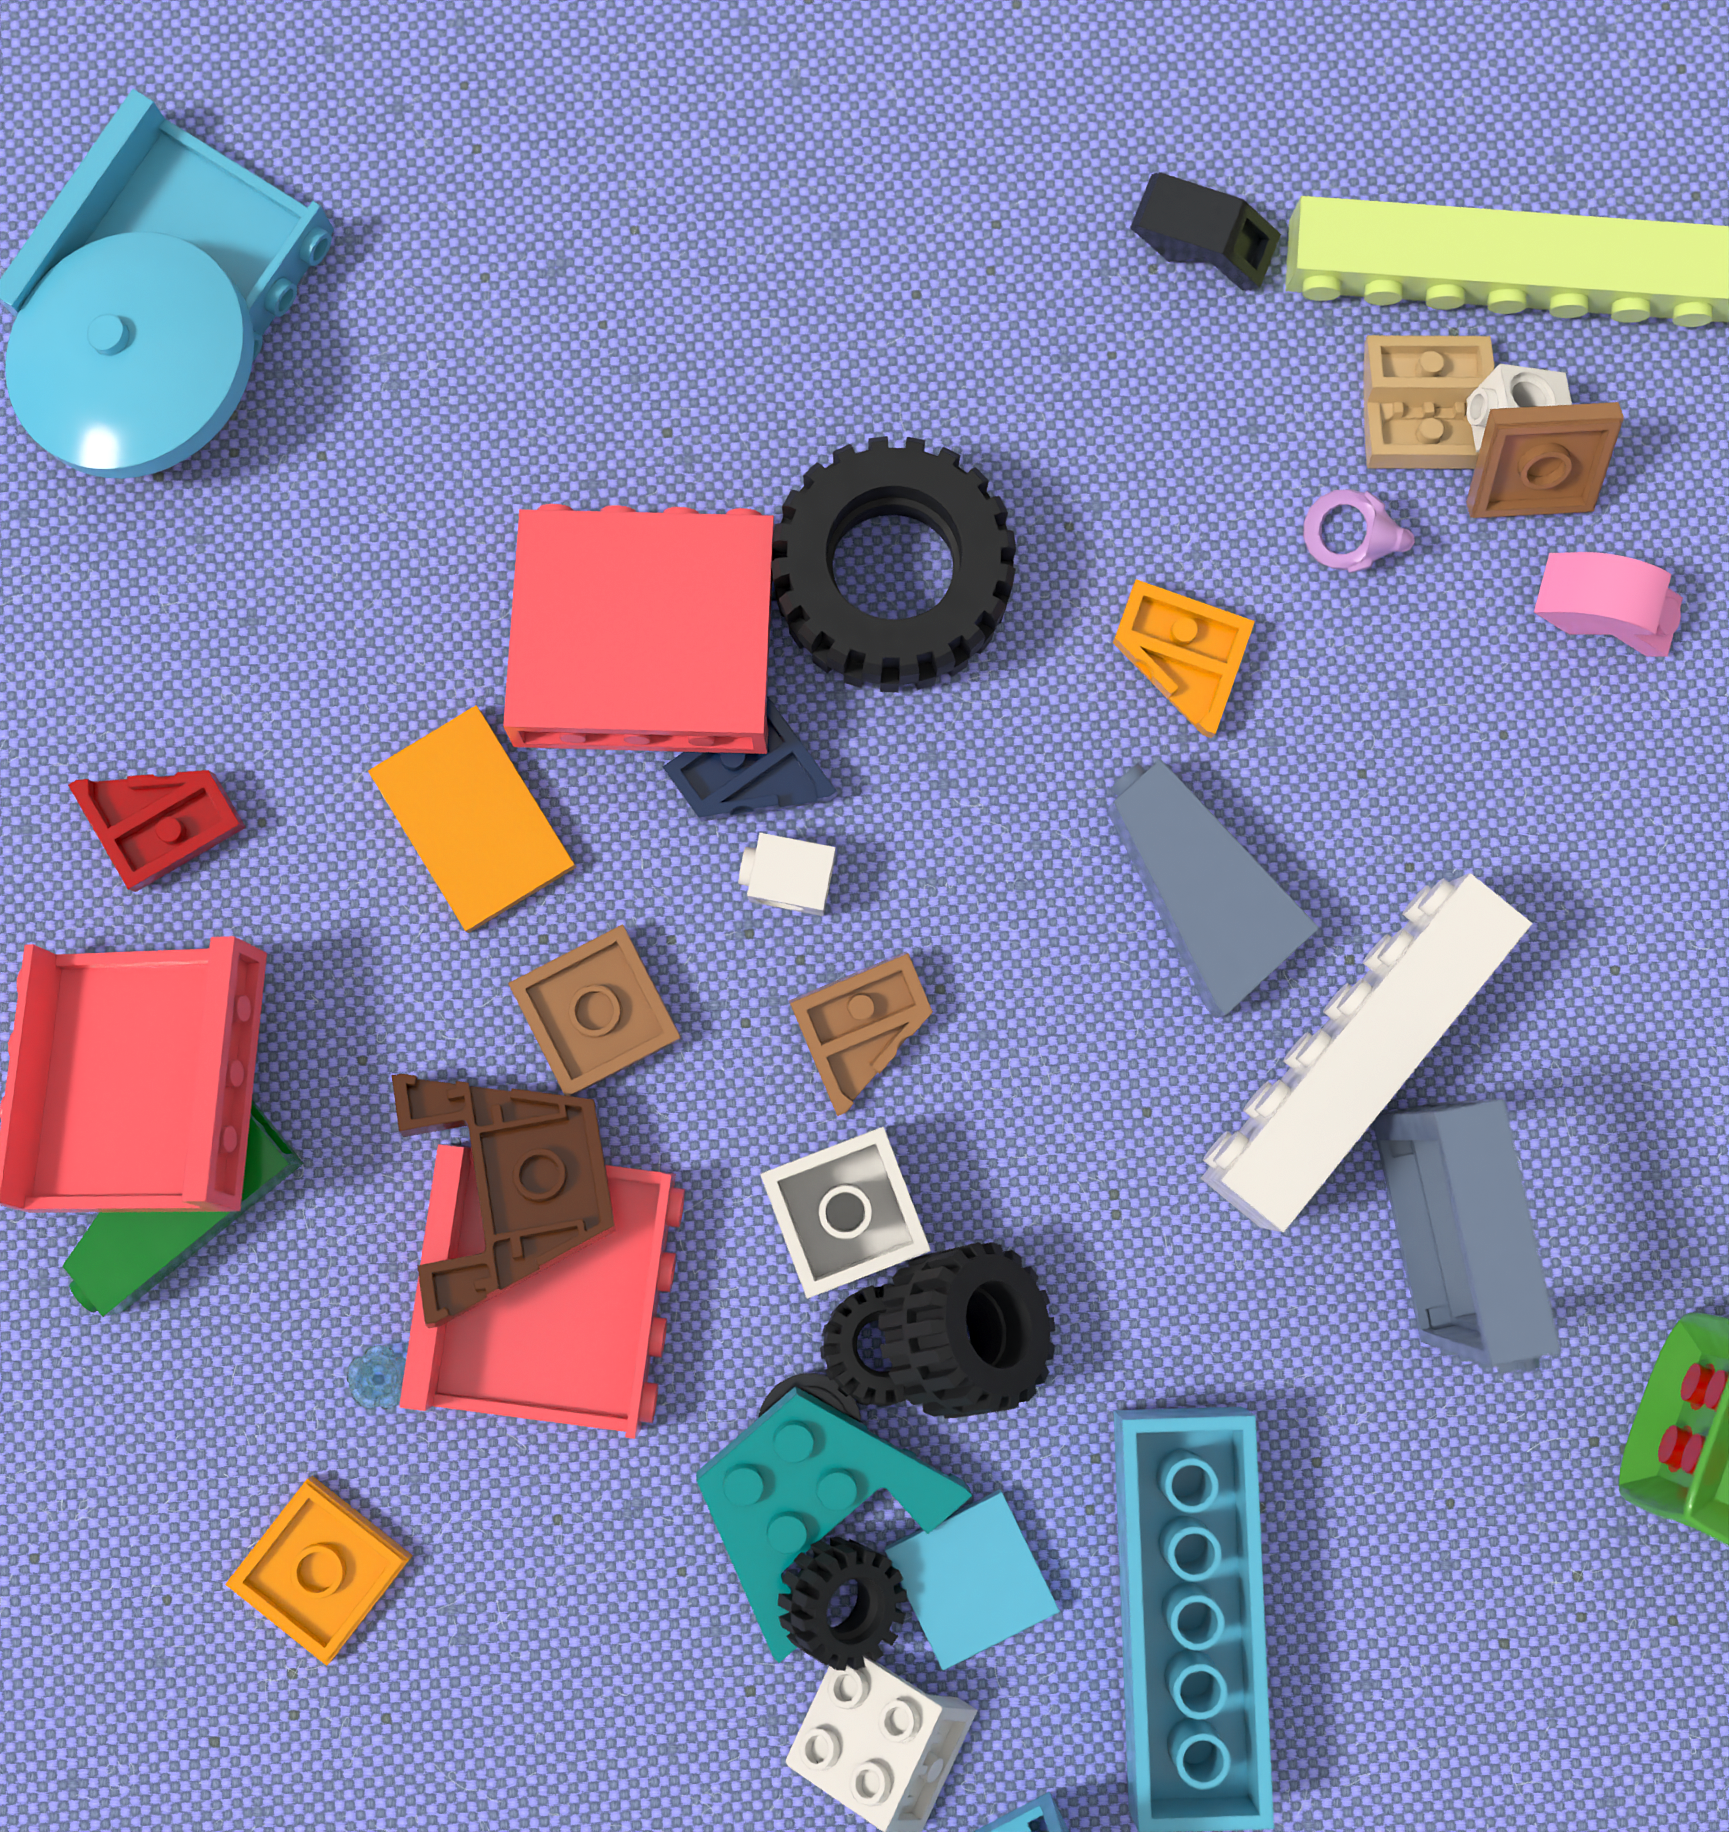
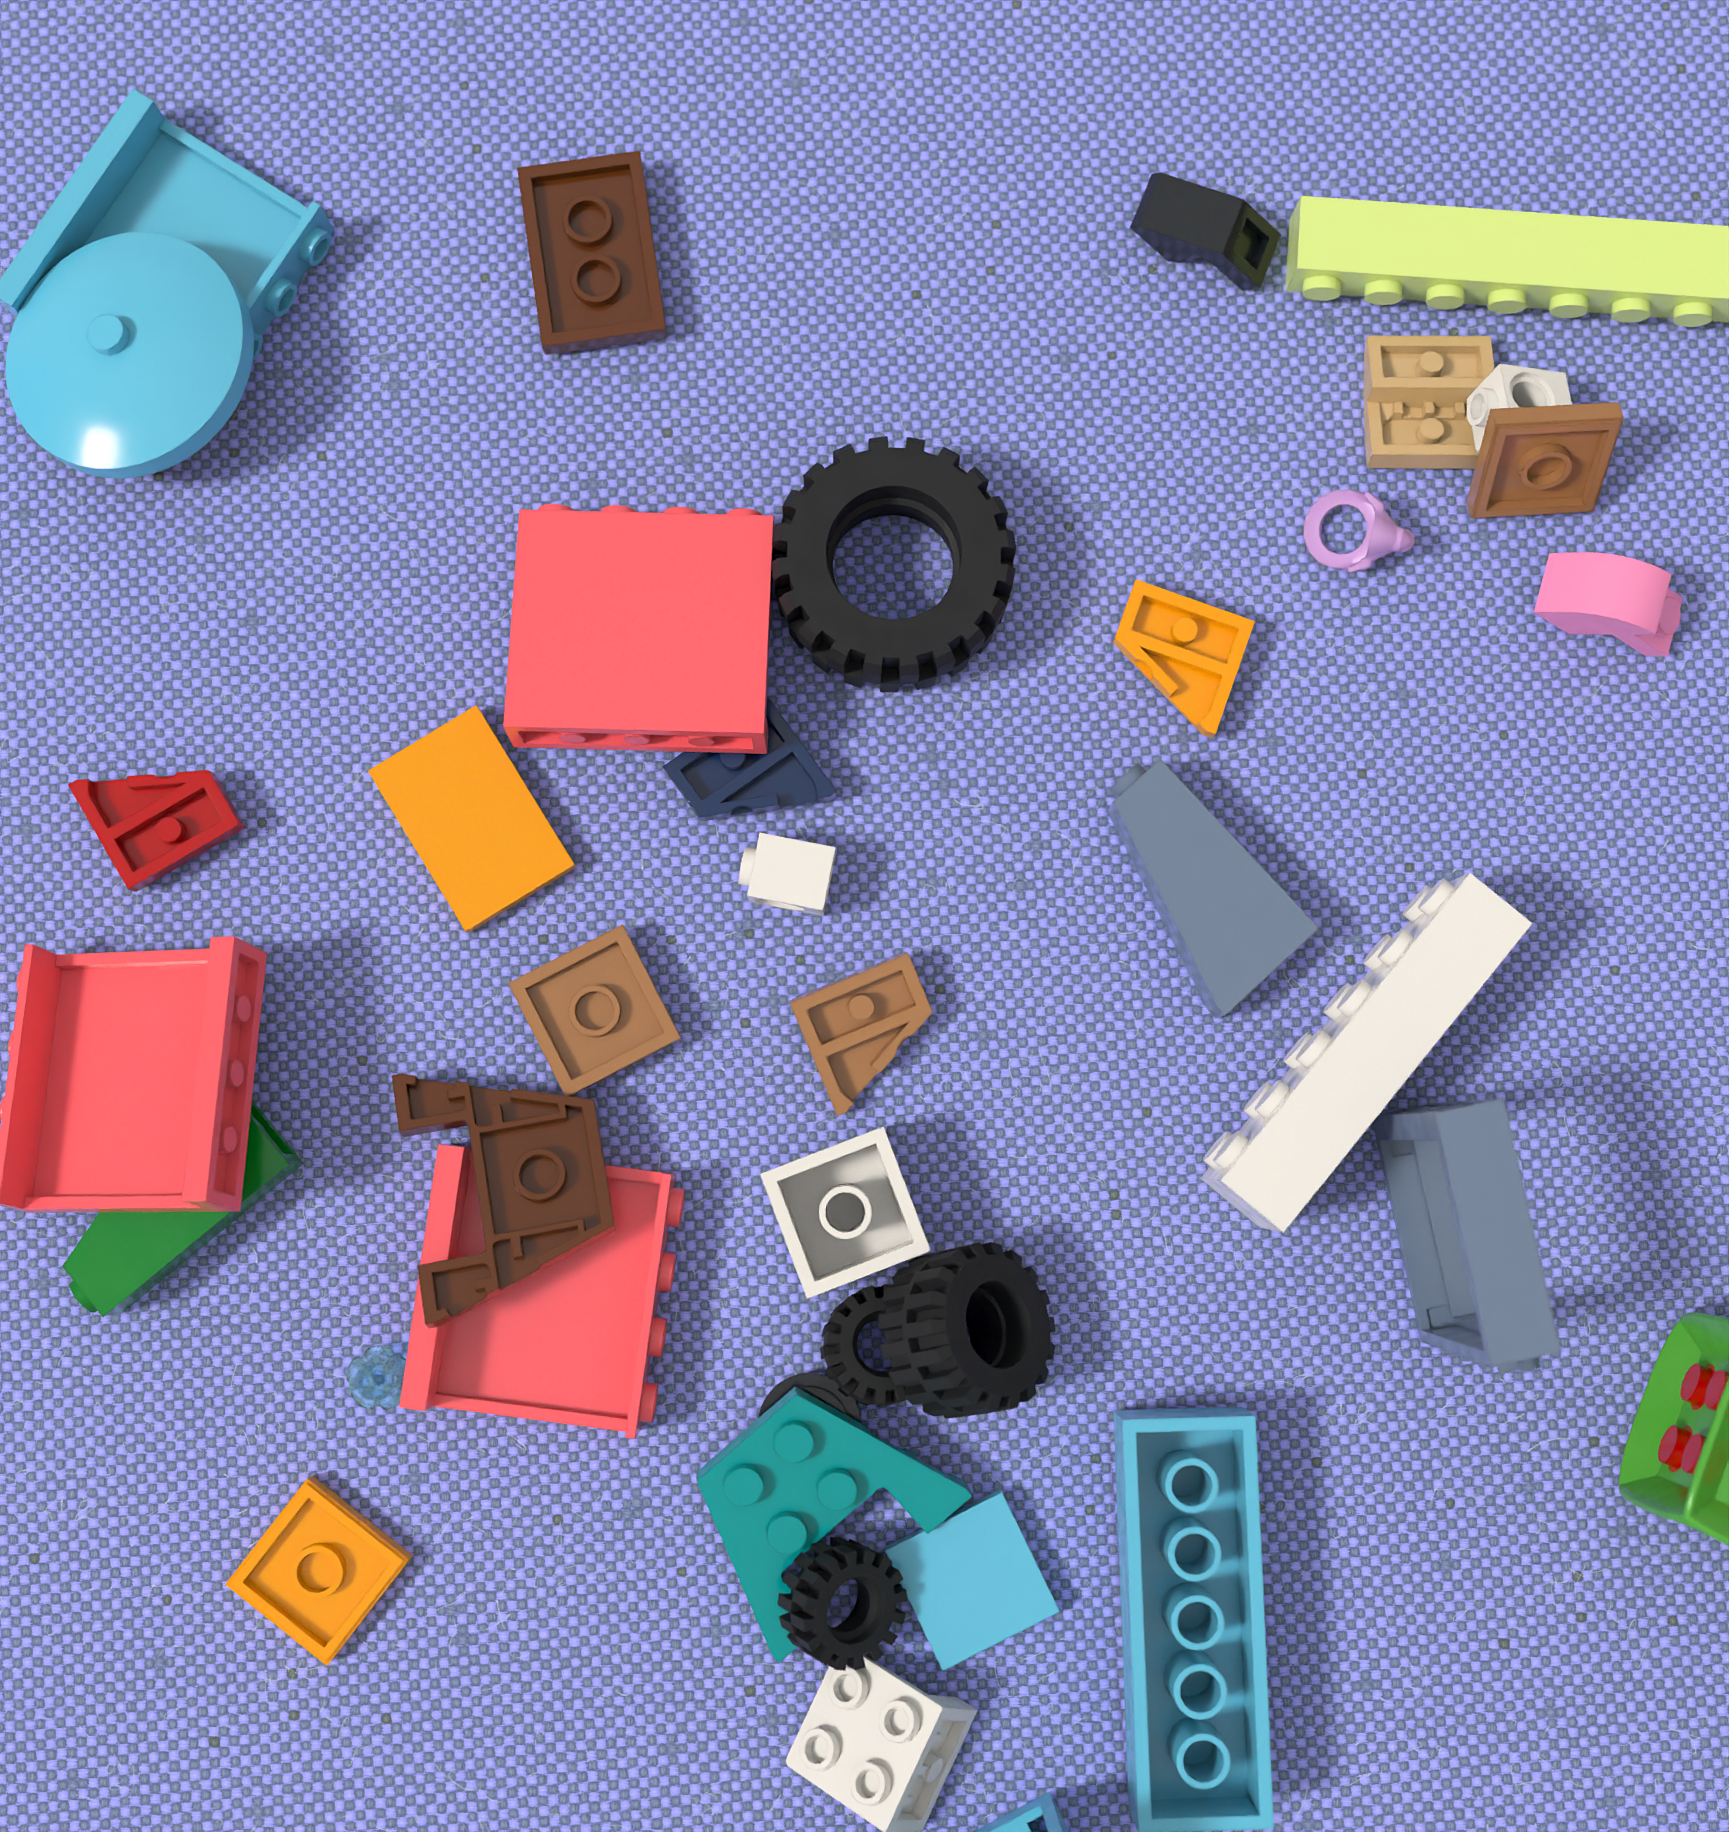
(592, 252): none -> reddish brown plate

